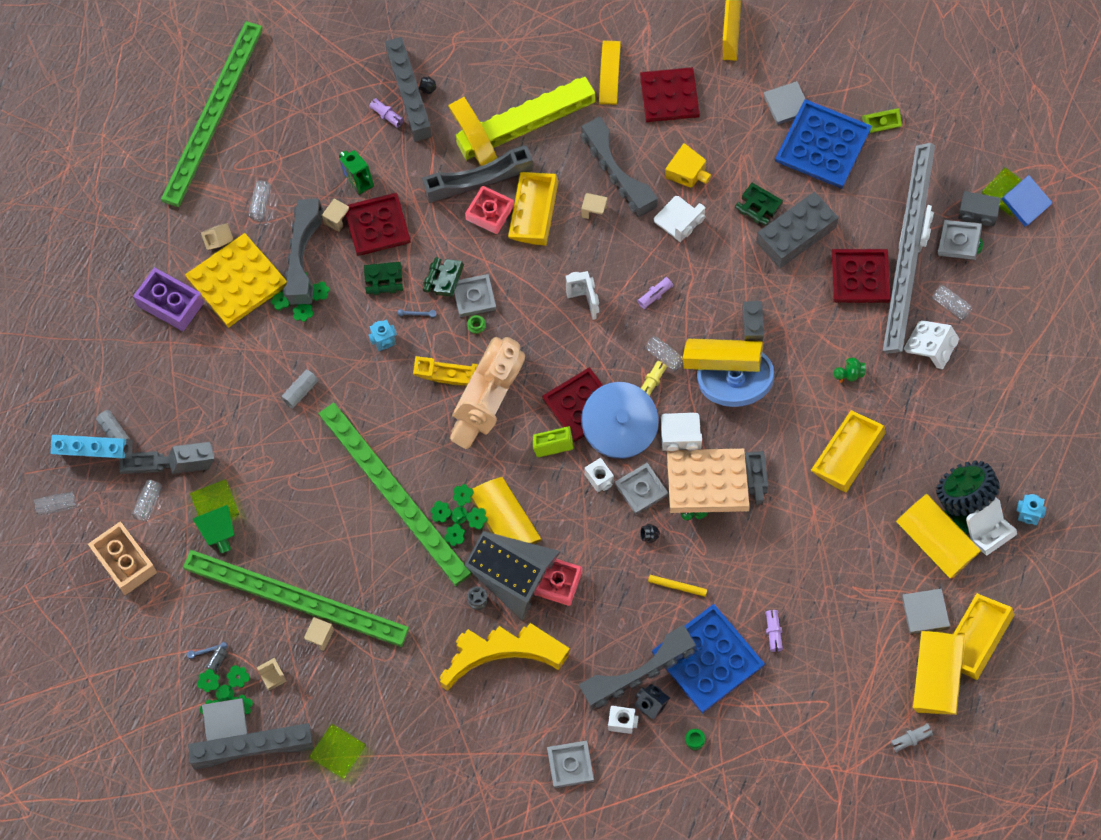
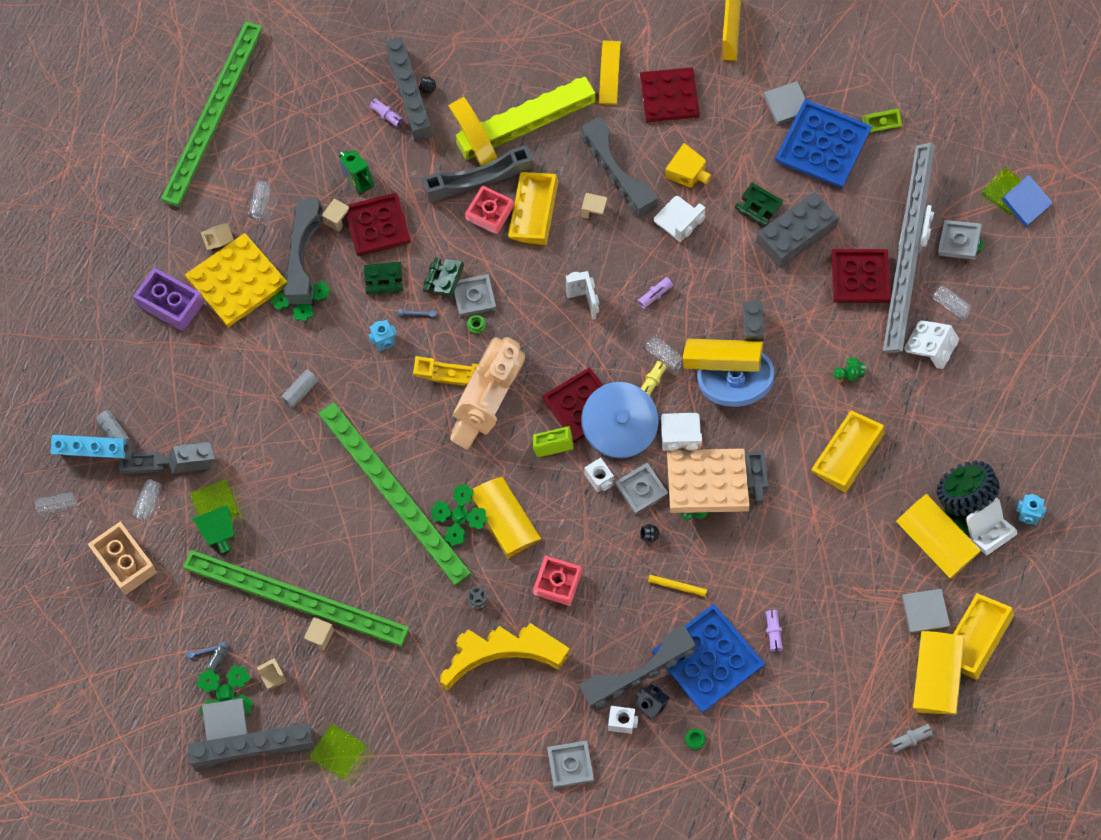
(510, 568): wedge -> none
(979, 208): dark grey brick -> none

